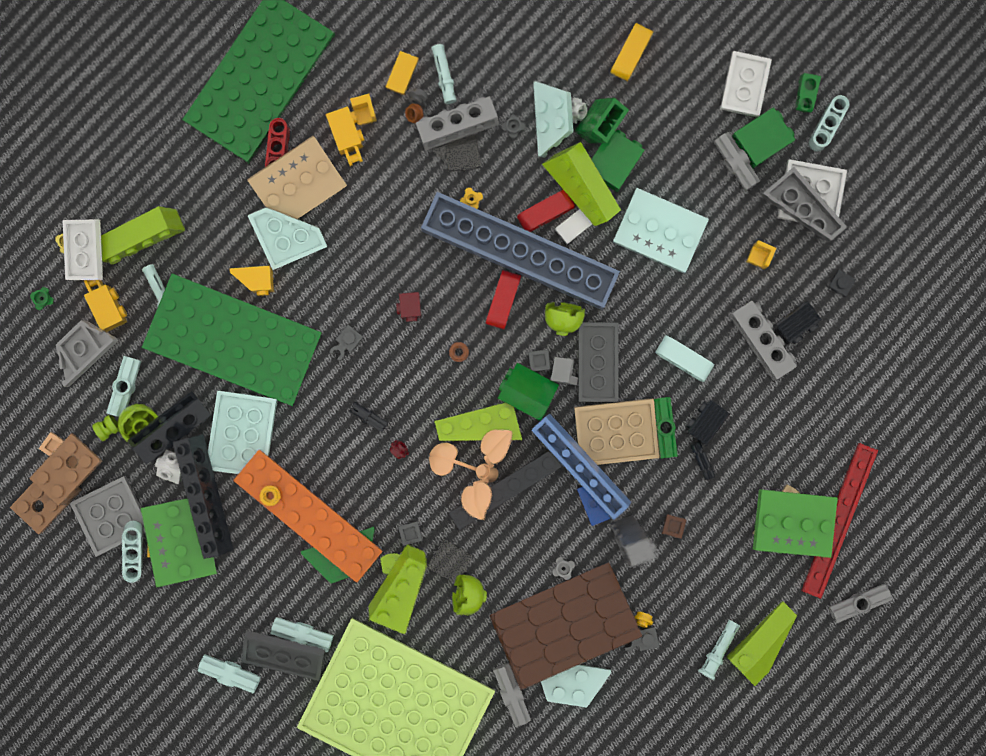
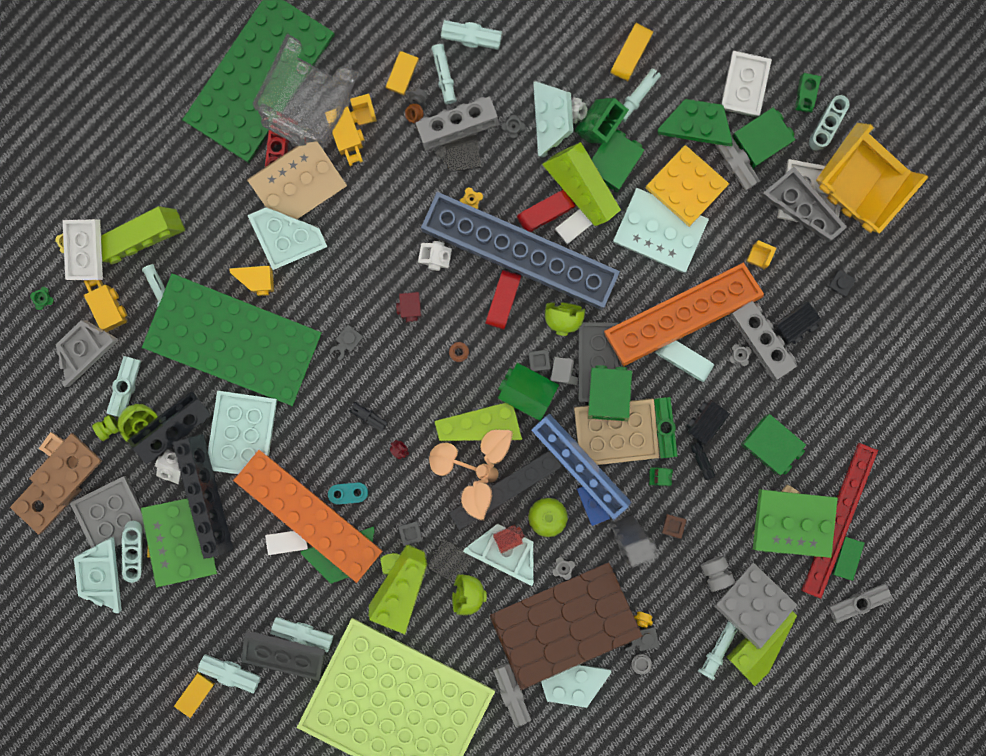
(98, 575): none -> light aqua wing
(194, 695): none -> yellow tile
(263, 495): yellow plate -> none
(285, 542): none -> white tile
(301, 99): none -> clear windscreen
(347, 493): none -> teal plate
(438, 254): none -> white brick
(471, 34): none -> light aqua piece
(508, 538): none -> clear red brick
(515, 562): none -> light aqua wing
(548, 517): none -> lime cylinder
(609, 393): none -> green brick
(632, 102): none -> light aqua pin
(641, 664): none -> light grey plate
(660, 476): none -> green leg
(683, 314): none -> orange plate
(687, 185): none -> yellow plate
(698, 122): none -> green wing
(717, 572): none -> light grey wheel
(735, 355): none -> light grey plate
(755, 605): none -> light grey plate
(774, 445): none -> green brick
(848, 558): none -> green tile
(868, 180): none -> yellow windscreen

